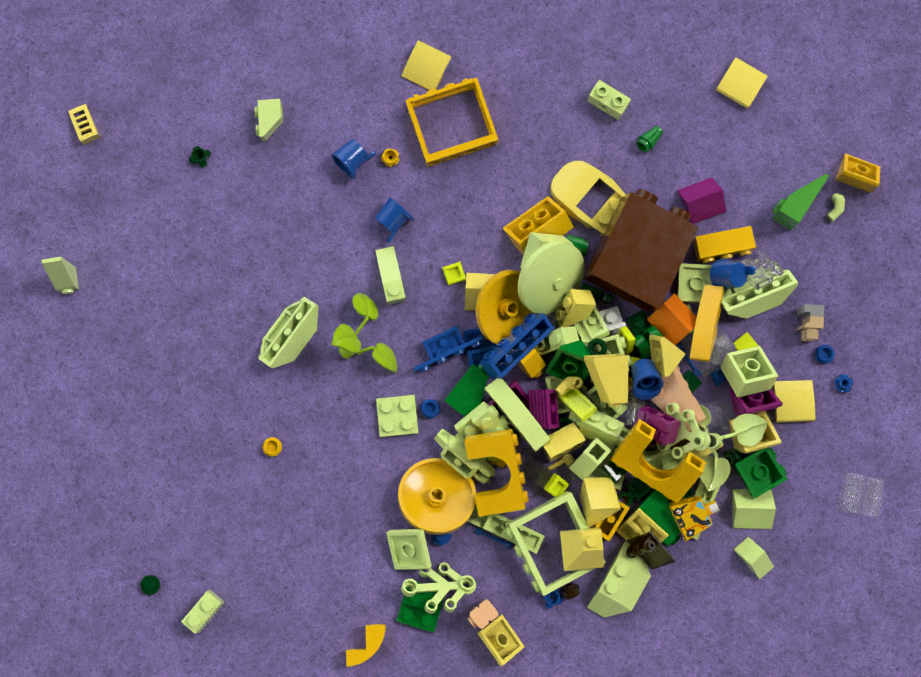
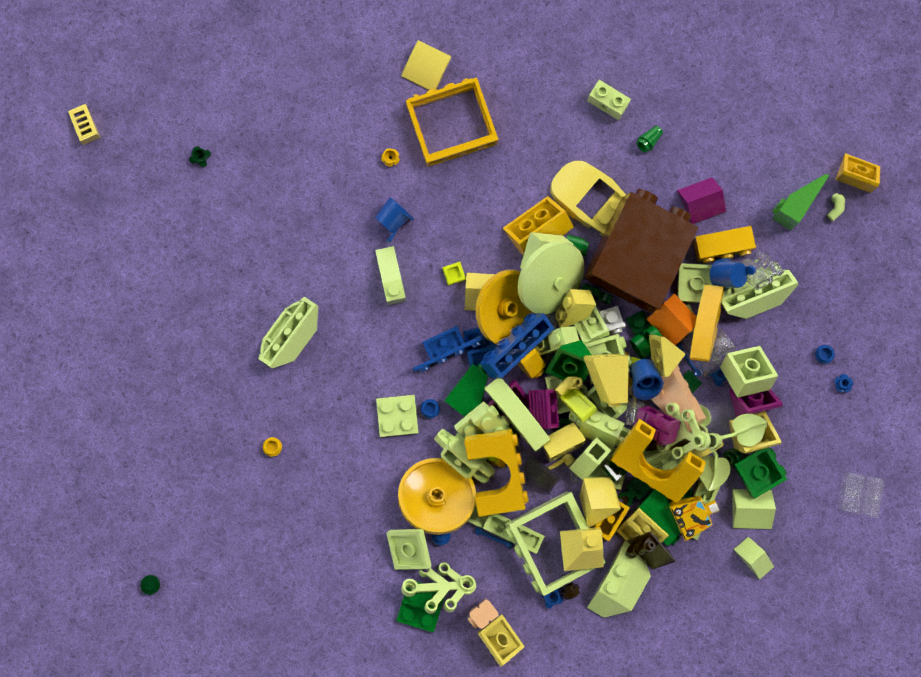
(62, 274): yellowish green slope -> none
(202, 611): yellowish green brick -> none
(270, 117): yellowish green slope -> none
(349, 344): lime plant -> none
(351, 157): blue hat -> none
(374, 637): yellow brick -> none
(556, 485): neon yellow tile -> none
(602, 343): dark green plate -> none
(629, 338): neon yellow tile -> none
(741, 83): light yellow slope -> none
(745, 342): neon yellow tile -> none
(796, 399): light yellow slope -> none
(811, 321): tan hips -> none

